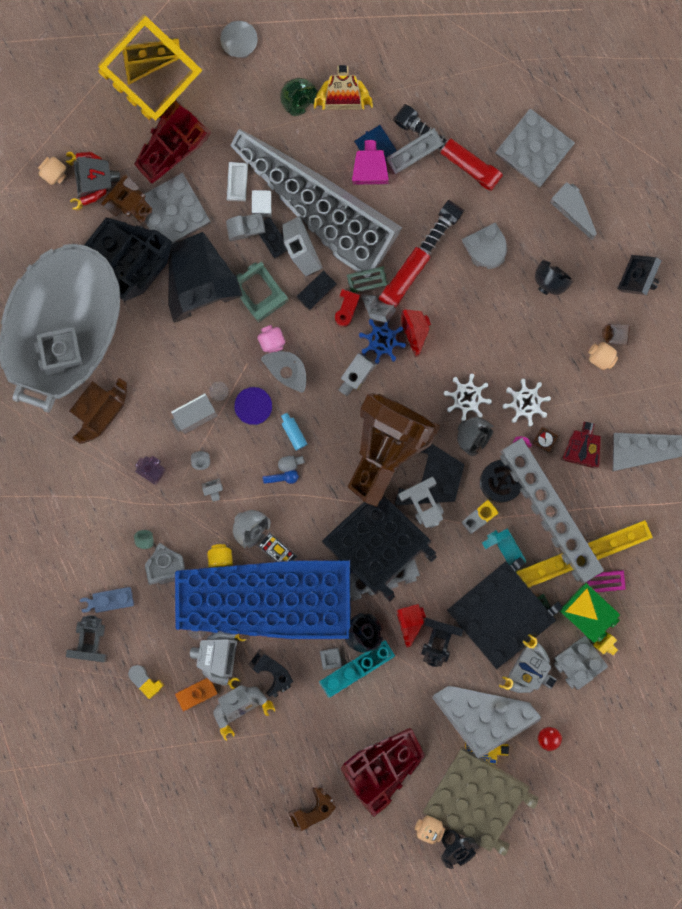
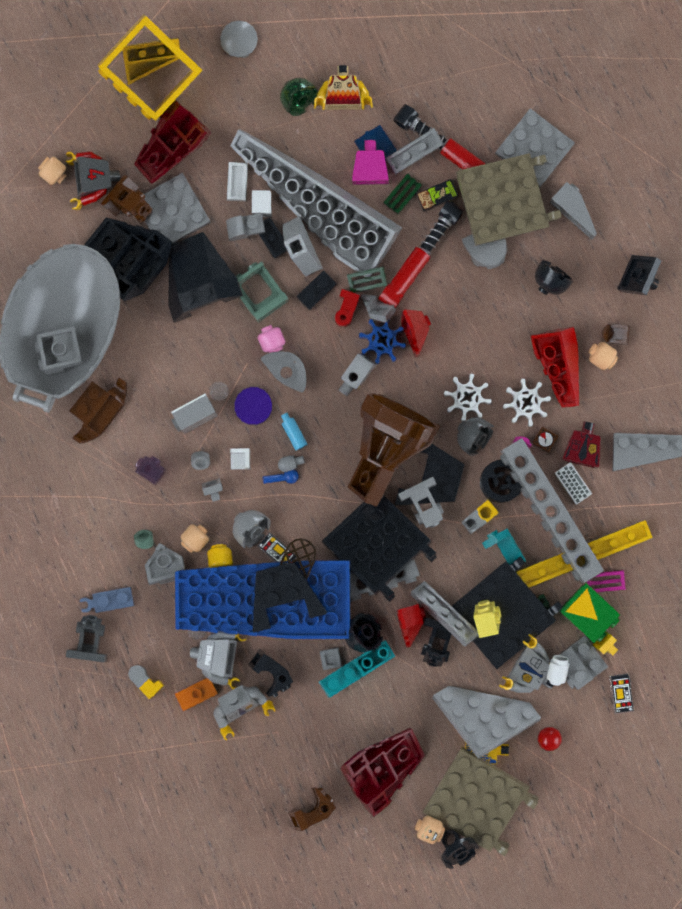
(194, 538): none -> light nougat head
(240, 459): none -> white panel
(281, 586): none -> black wing
(299, 559): none -> dark brown window
(397, 188): none -> dark green tile
(437, 195): none -> tile
(444, 613): none -> light grey tile
(487, 618): none -> light yellow brick
(504, 199): none -> dark tan plate
(558, 670): none -> white brick
(559, 357): none -> red wedge
(573, 483): none -> tile
(621, 693): none -> tile

